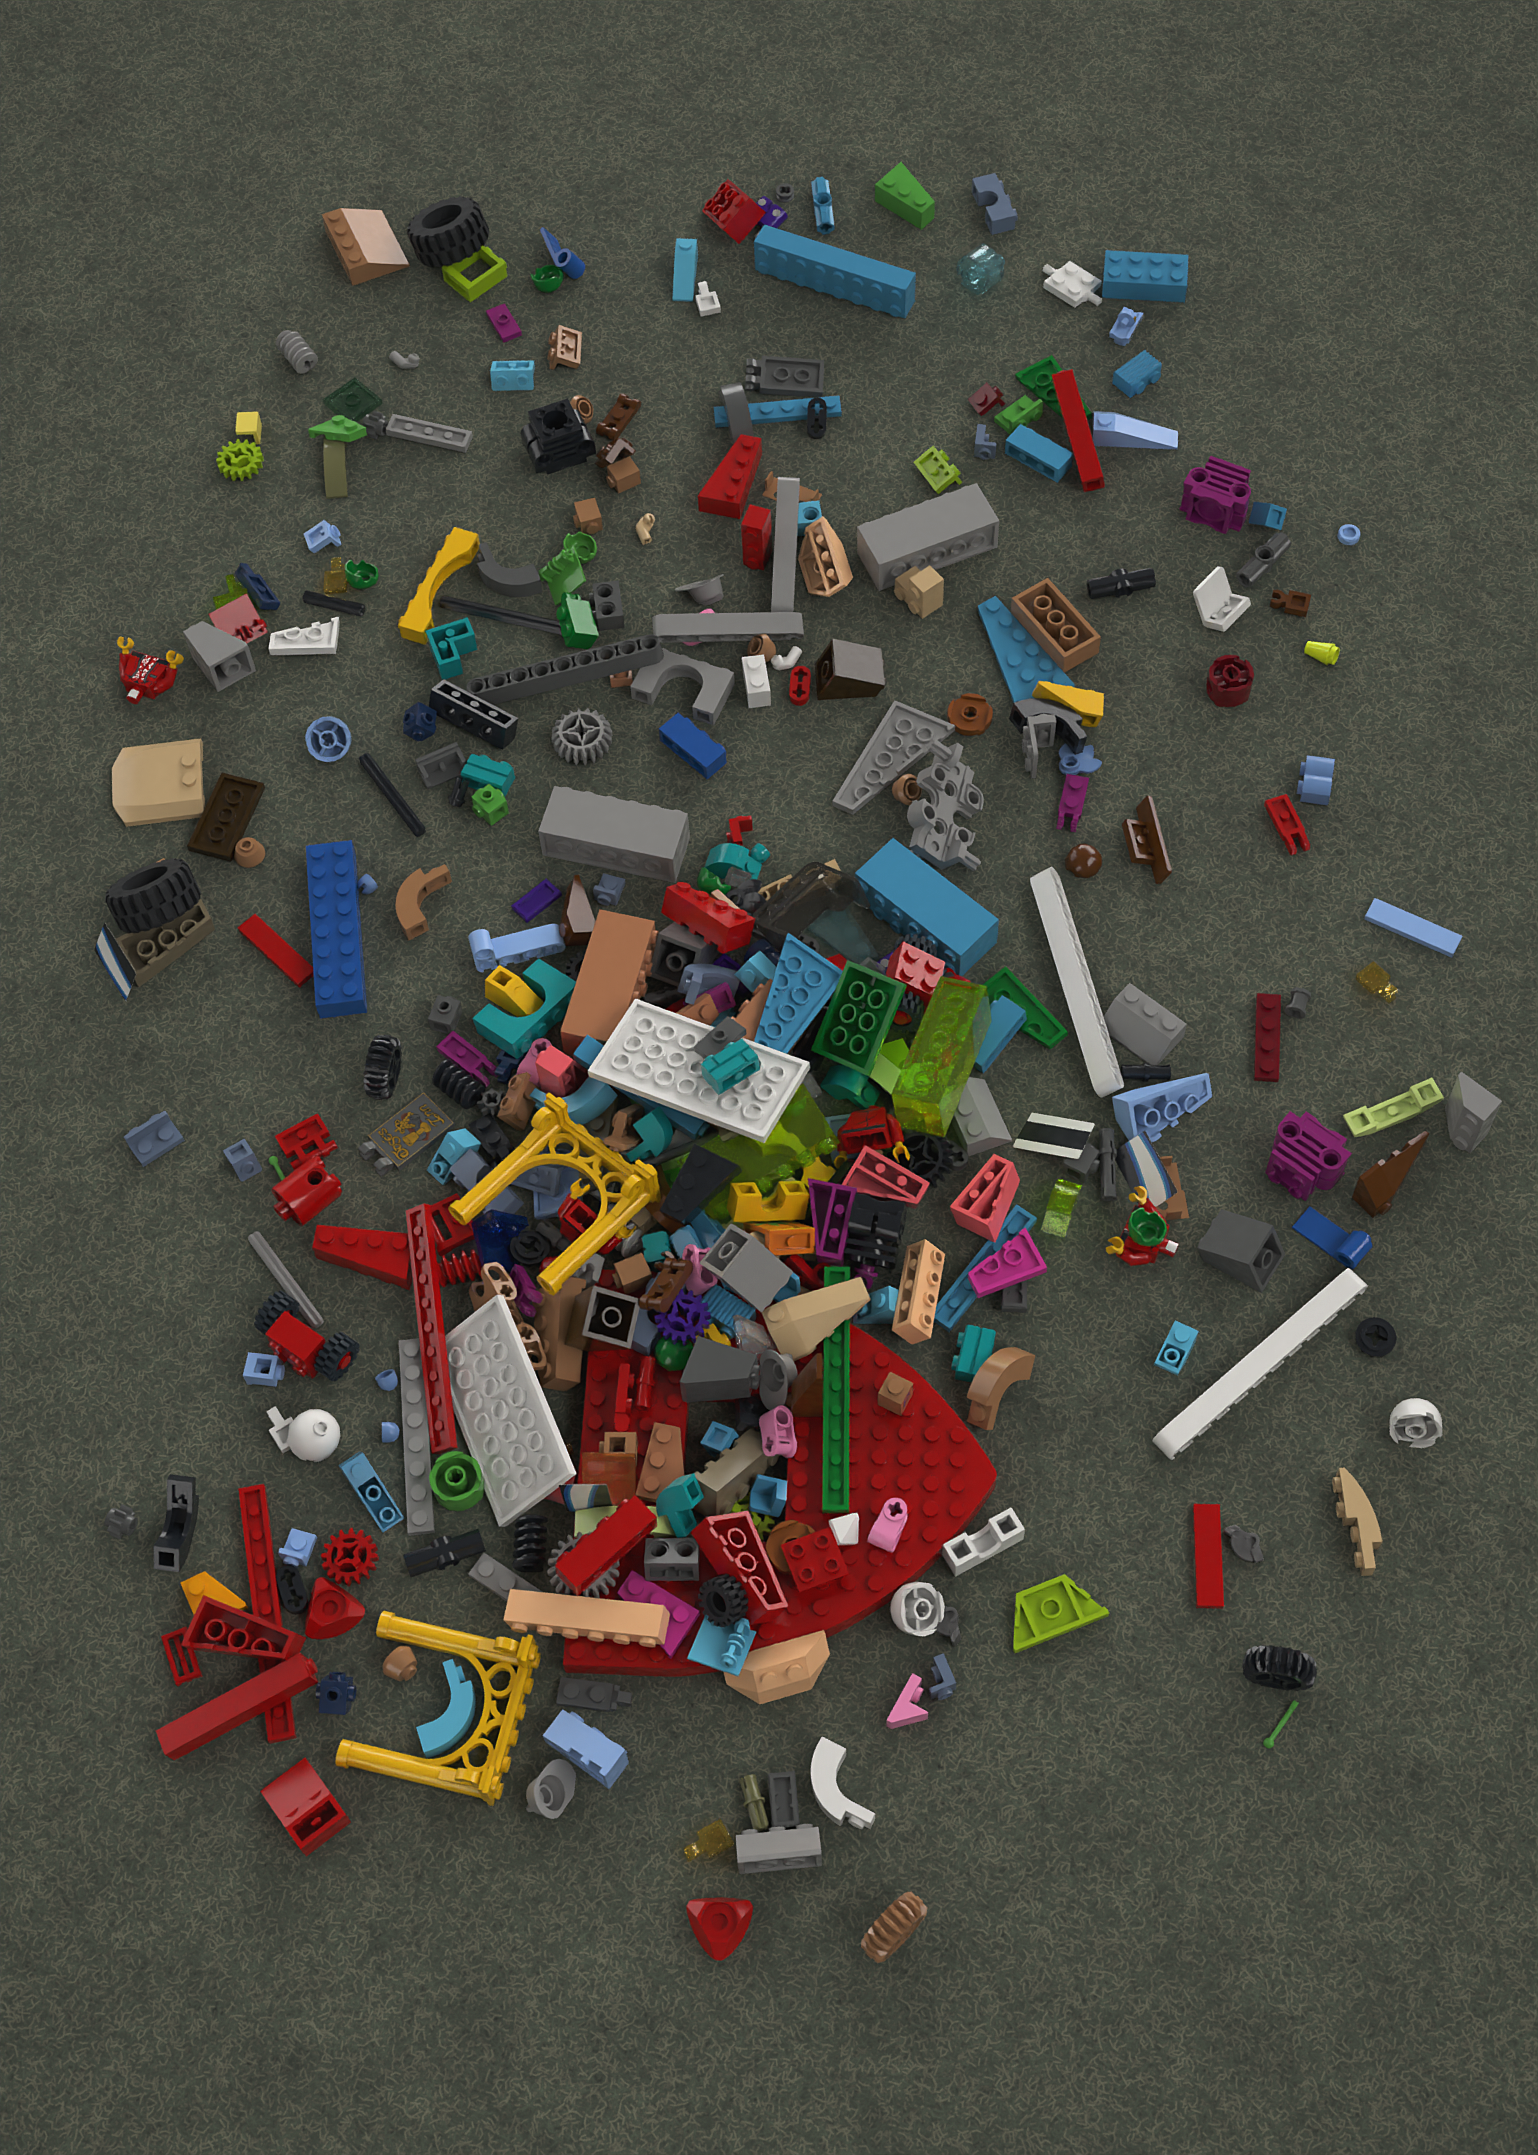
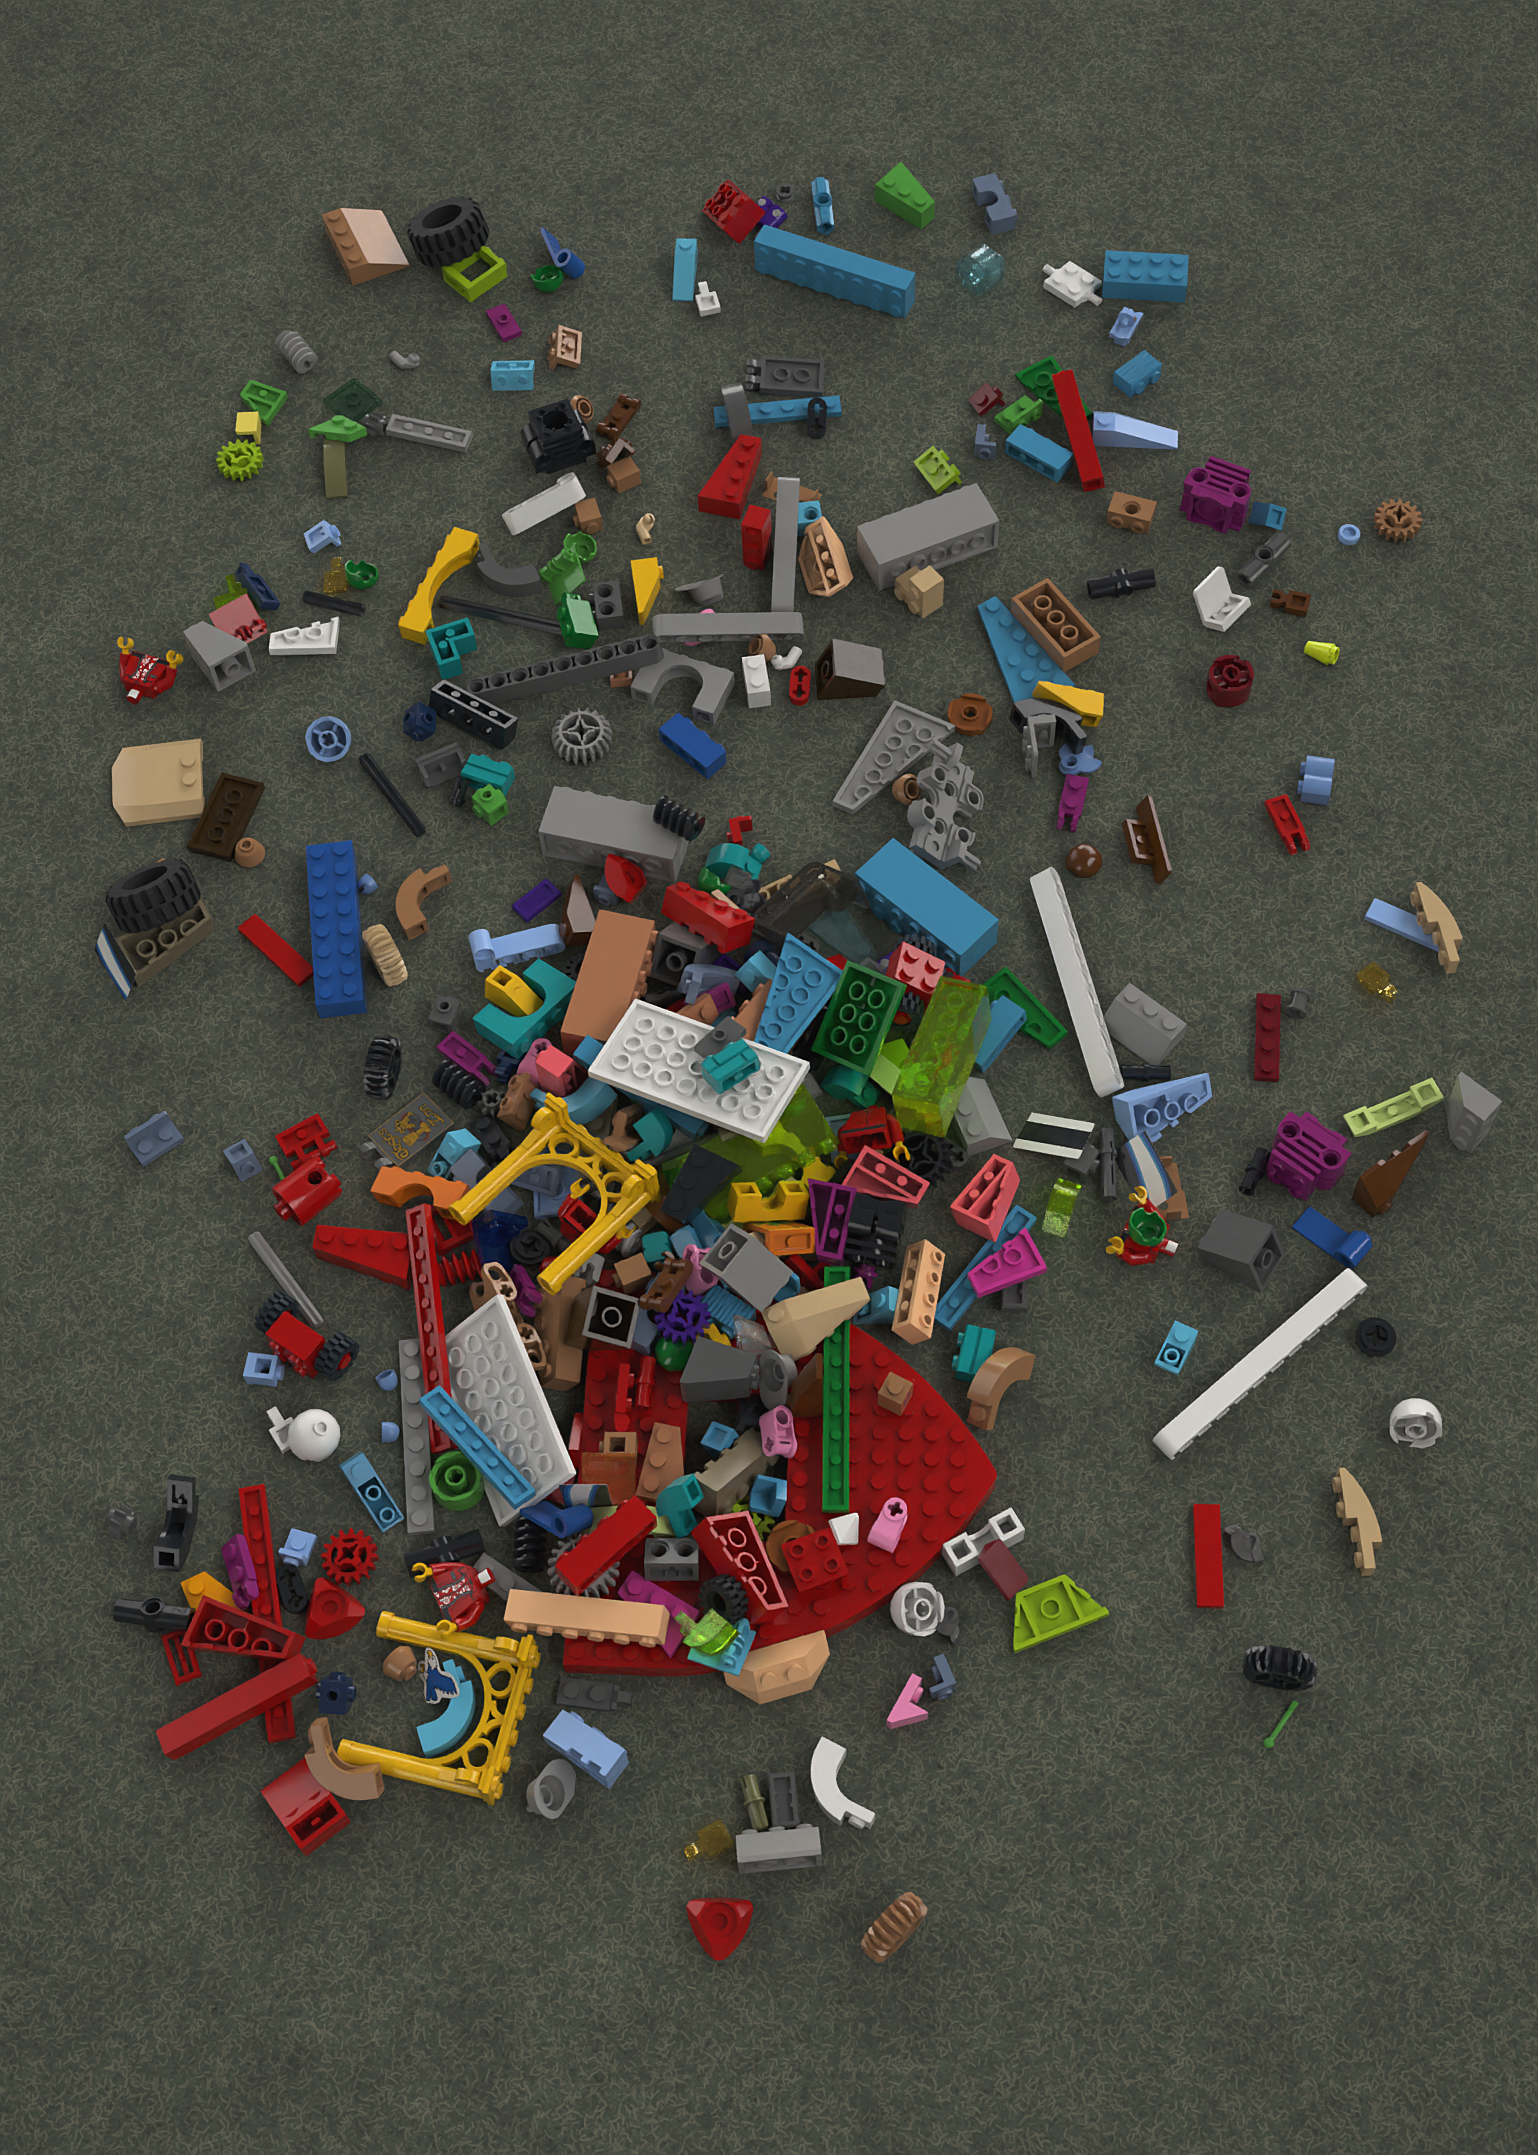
(153, 1614): none -> black piece
(240, 1571): none -> magenta hinge
(263, 399): none -> bright green wing
(337, 1775): none -> medium nougat arch
(384, 955): none -> tan gear
(398, 1186): none -> orange arch
(436, 1682): none -> sticker
(458, 1592): none -> torso
(477, 1447): none -> dark azure plate
(544, 504): none -> white beam
(558, 1521): none -> blue door
(575, 1439): none -> red tile
(624, 878): none -> red hat
(646, 584): none -> yellow slope
(678, 820): none -> black piece
(709, 1636): none -> clear neon green brick
(1002, 1568): none -> dark red slope
(1131, 512): none -> medium nougat brick
(1254, 1171): none -> black pin
(1397, 520): none -> medium nougat gear
(1439, 922): none -> tan slope

